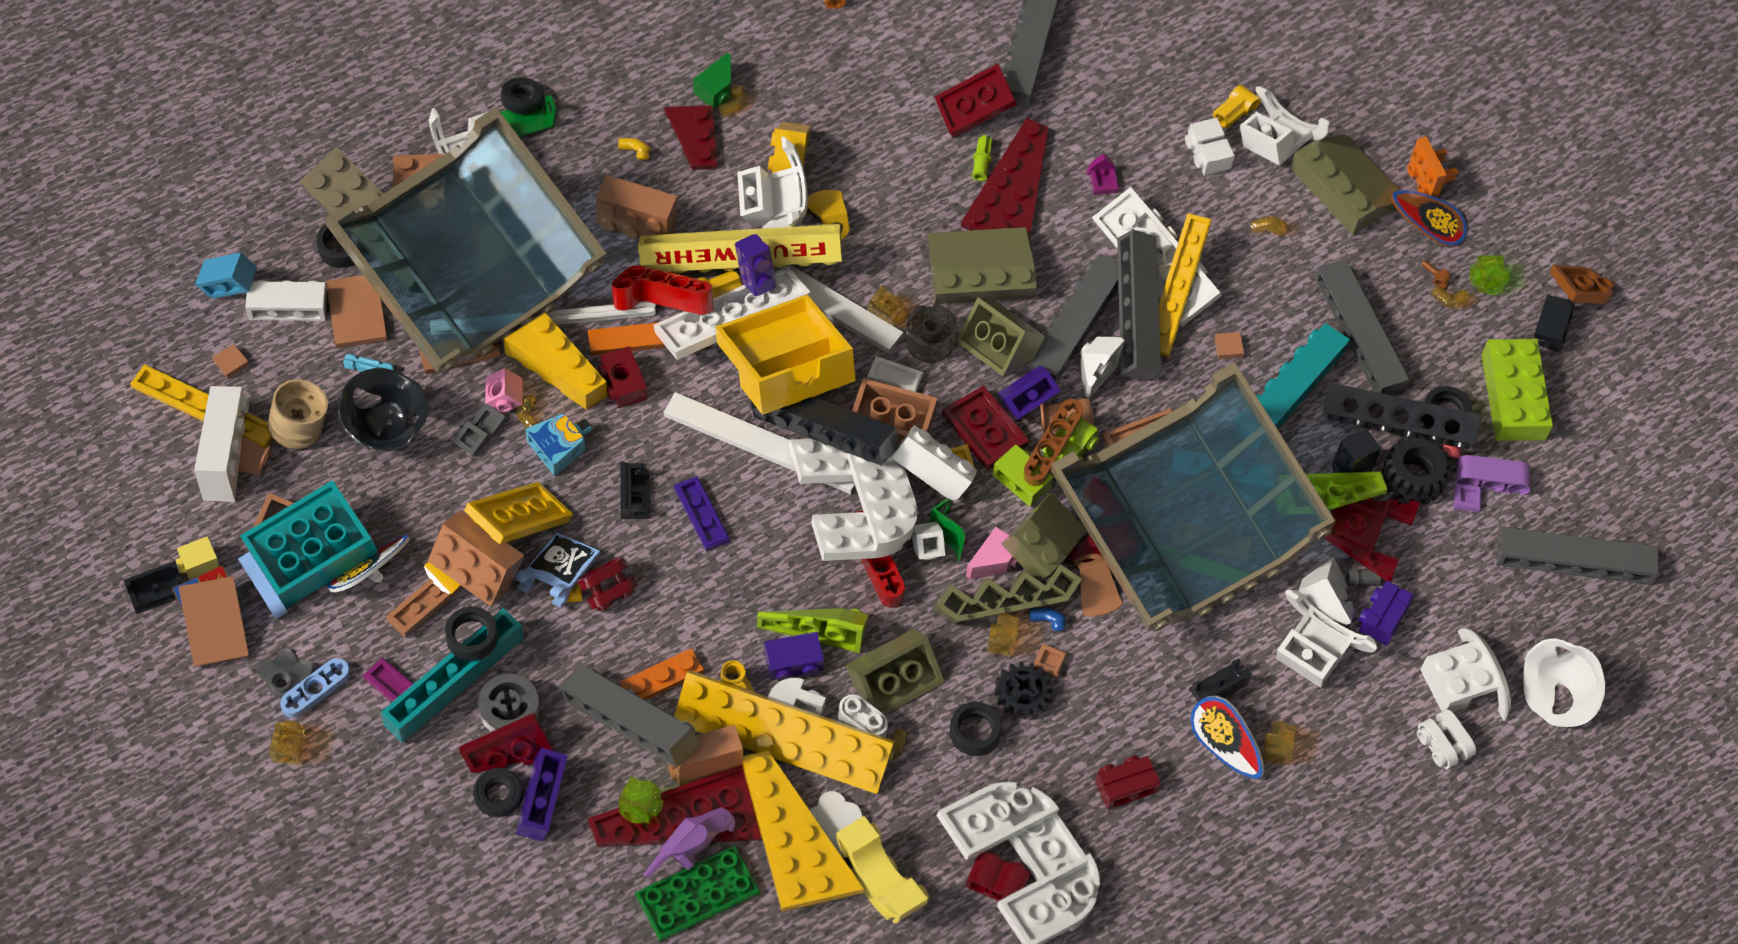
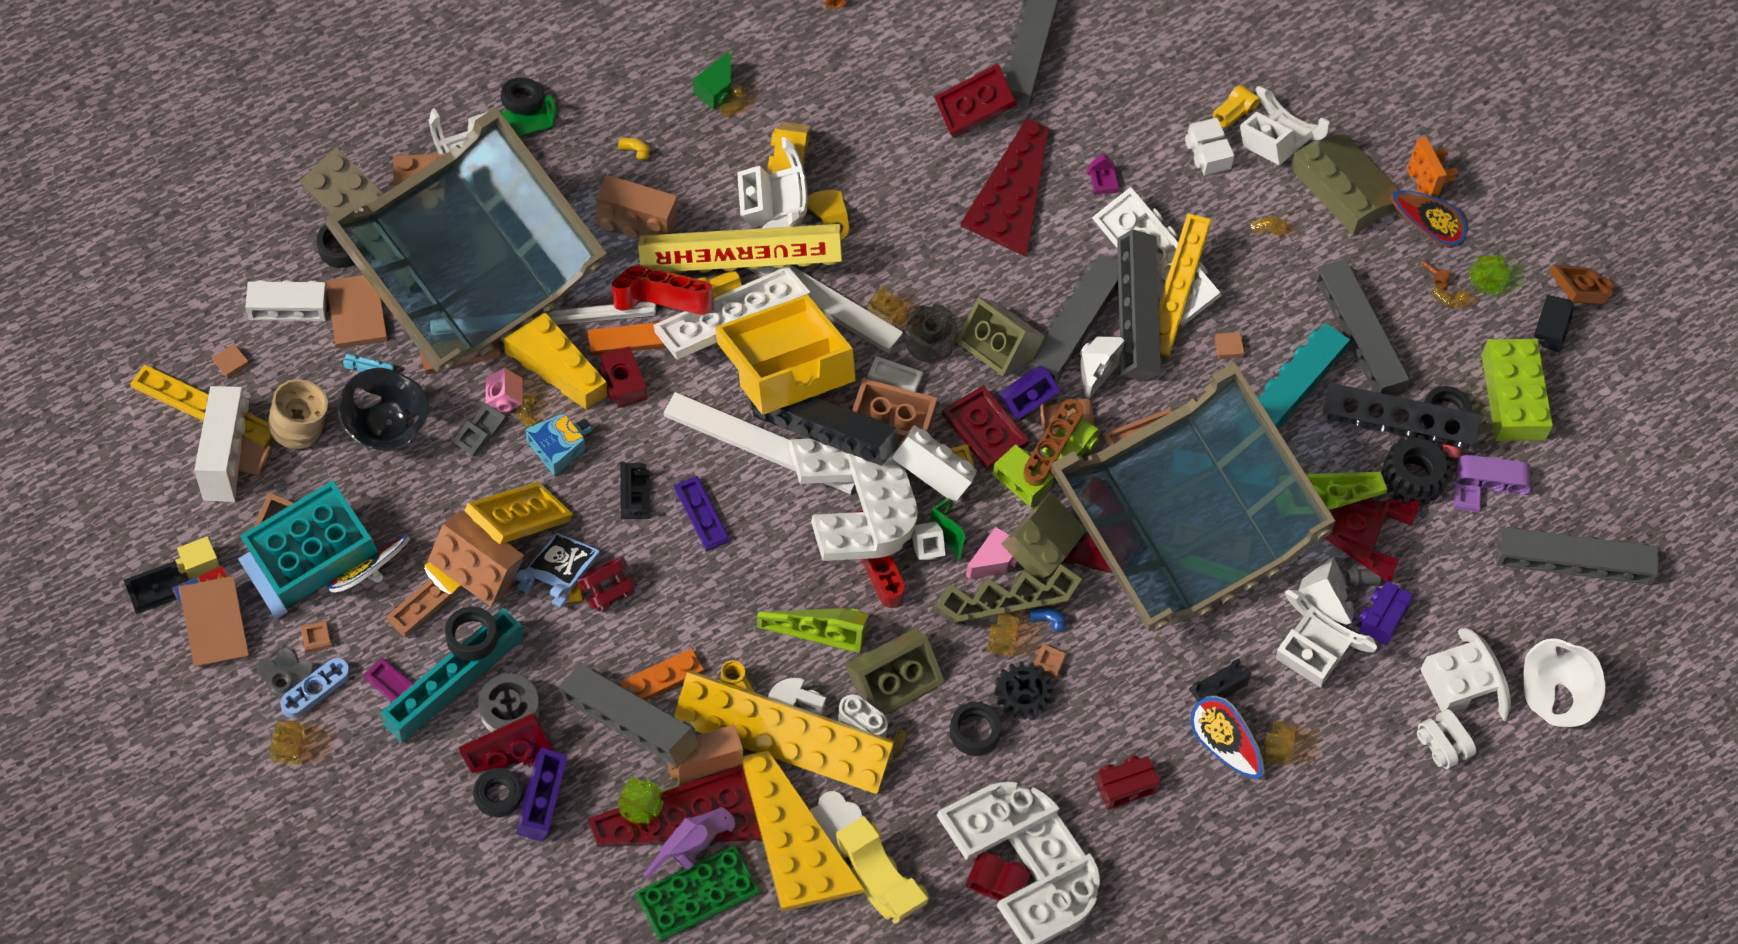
(226, 275): dark azure panel -> none
(316, 636): none -> nougat tile
(695, 133): dark red wing -> none
(755, 265): dark purple brick -> none
(794, 656): dark purple brick -> none
(982, 158): lime axle -> none
(982, 265): olive slope -> none
(1097, 586): nougat piece -> none
(1356, 453): black brick -> none

